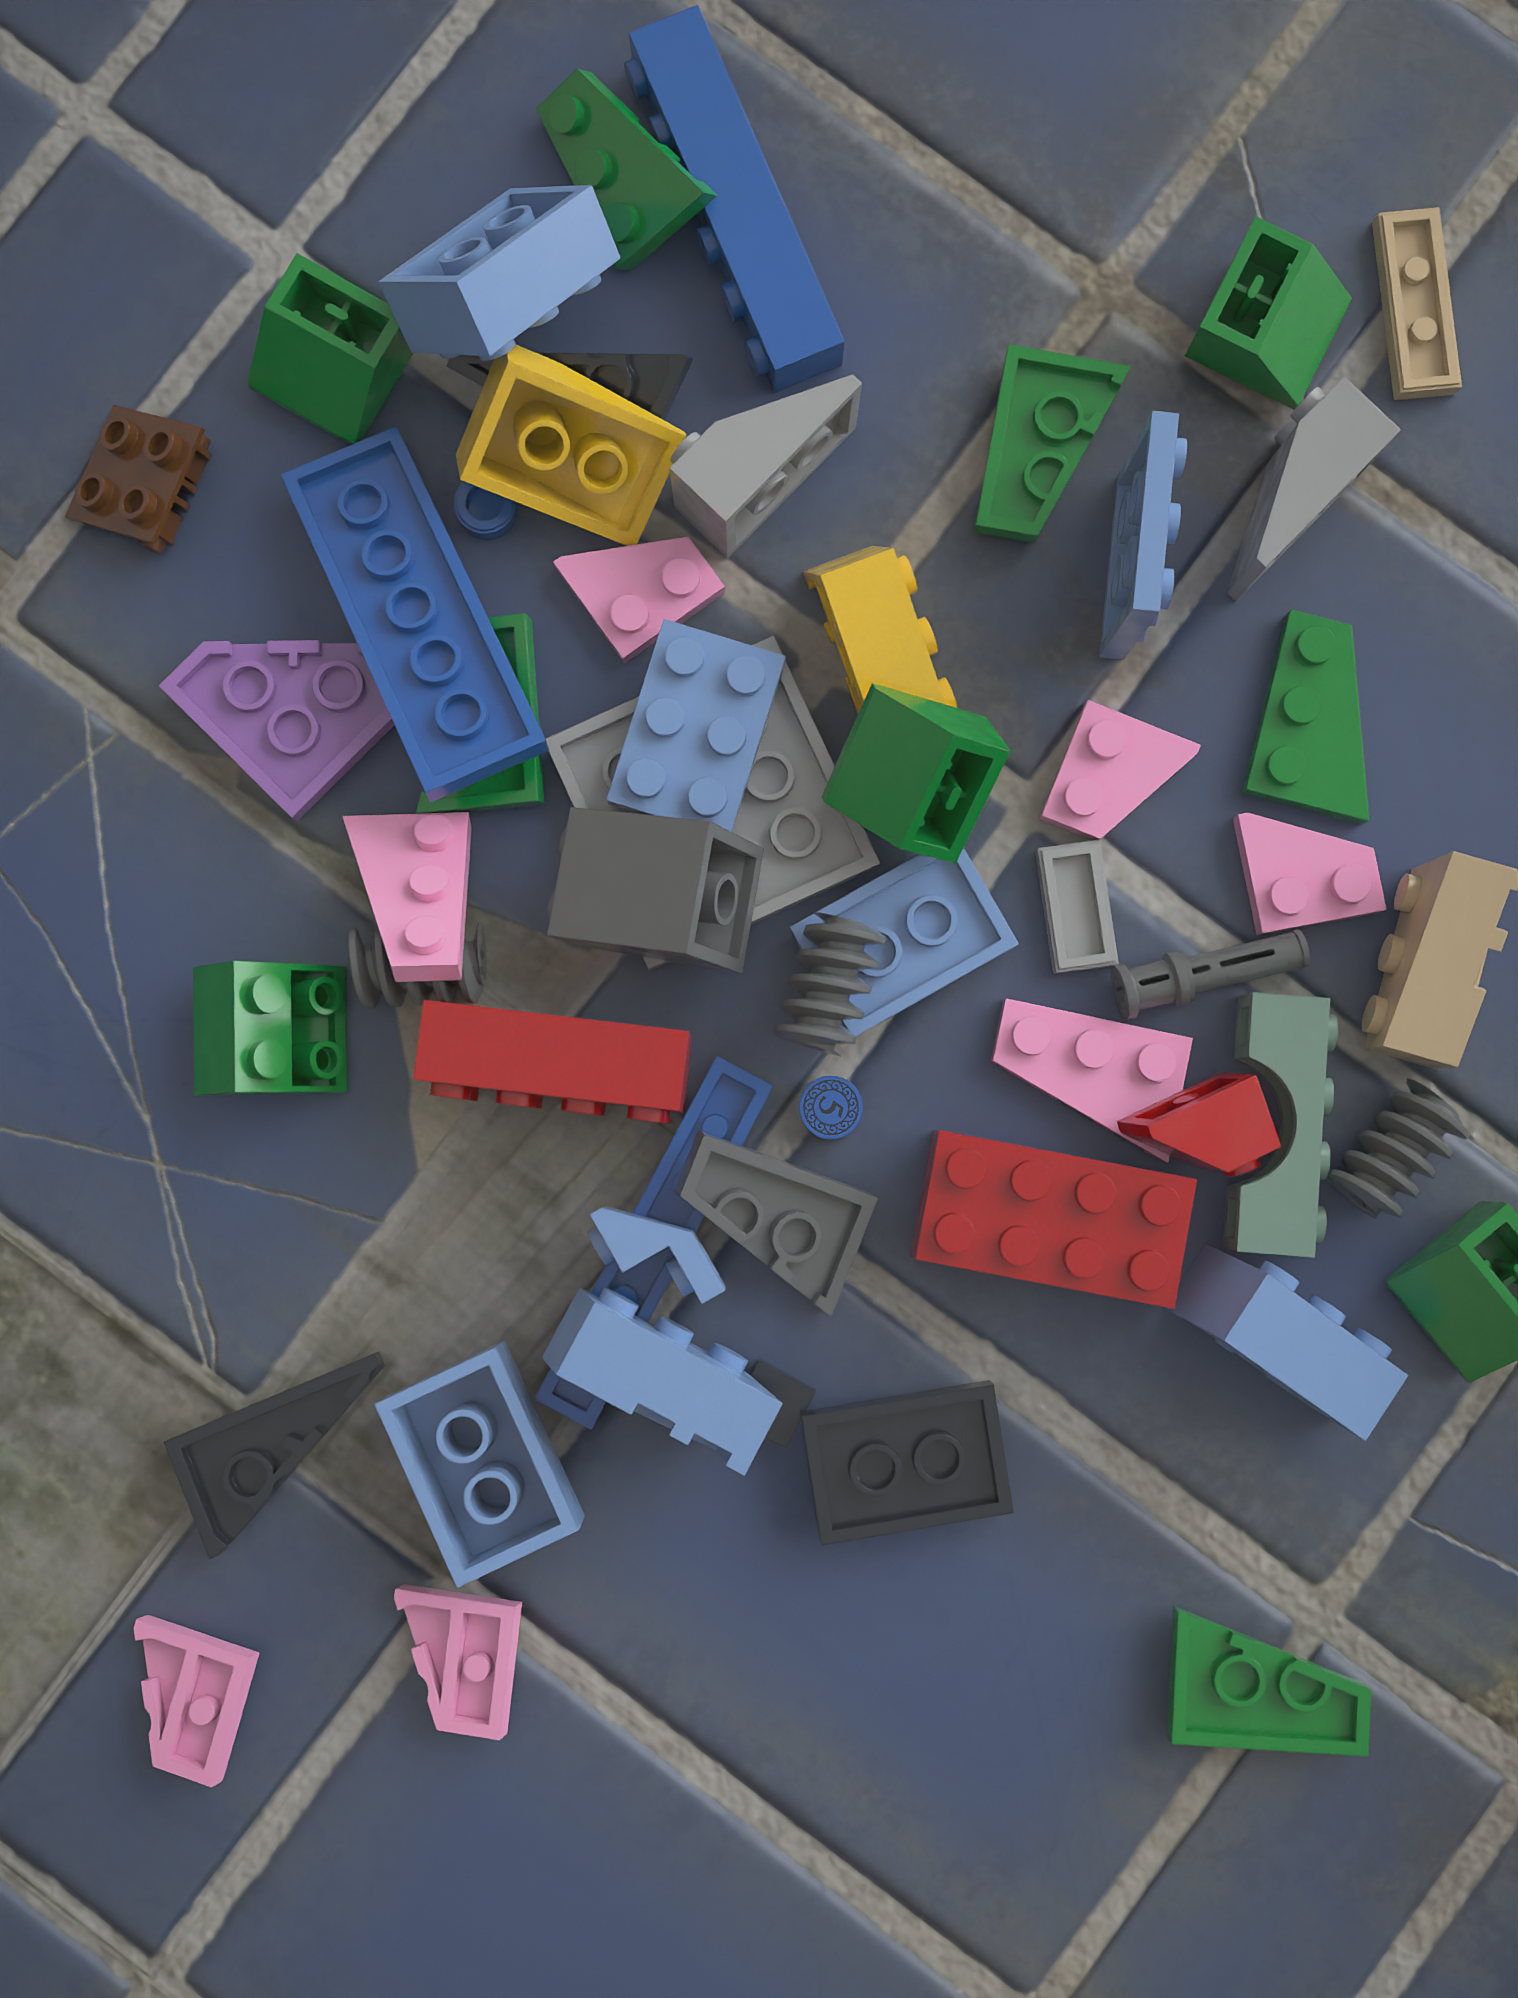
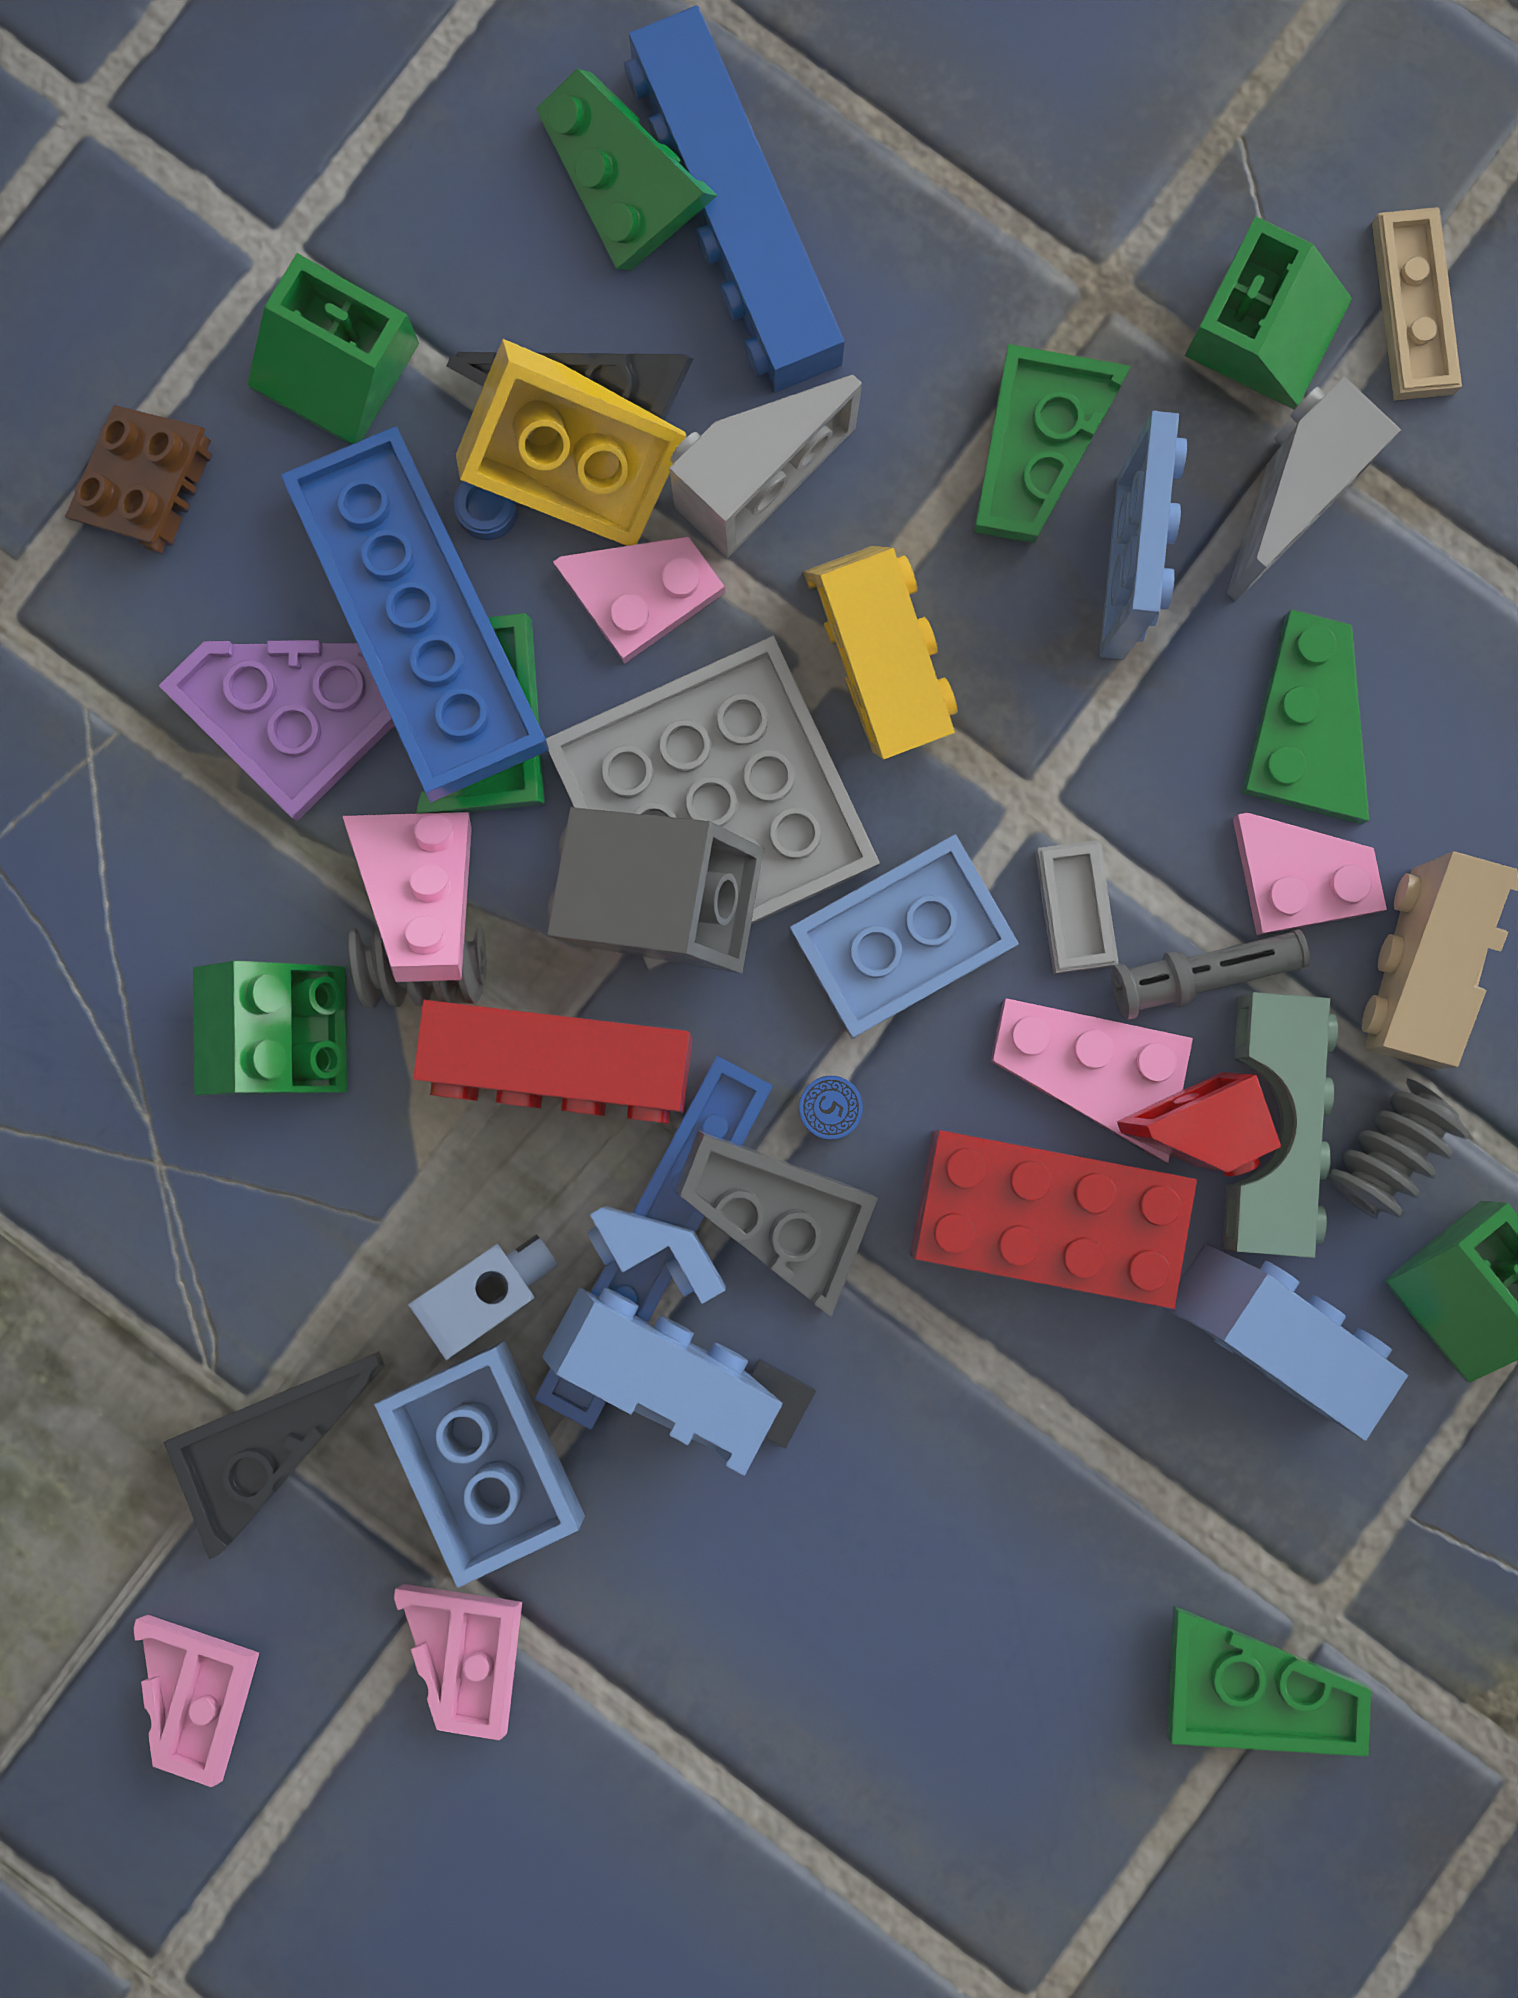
(455, 1313): none -> sand blue torso
(501, 272): medium blue brick -> none
(696, 727): medium blue plate -> none
(829, 983): dark grey piece -> none
(906, 1462): black plate -> none
(916, 772): green slope -> none
(1111, 770): bright pink wing -> none

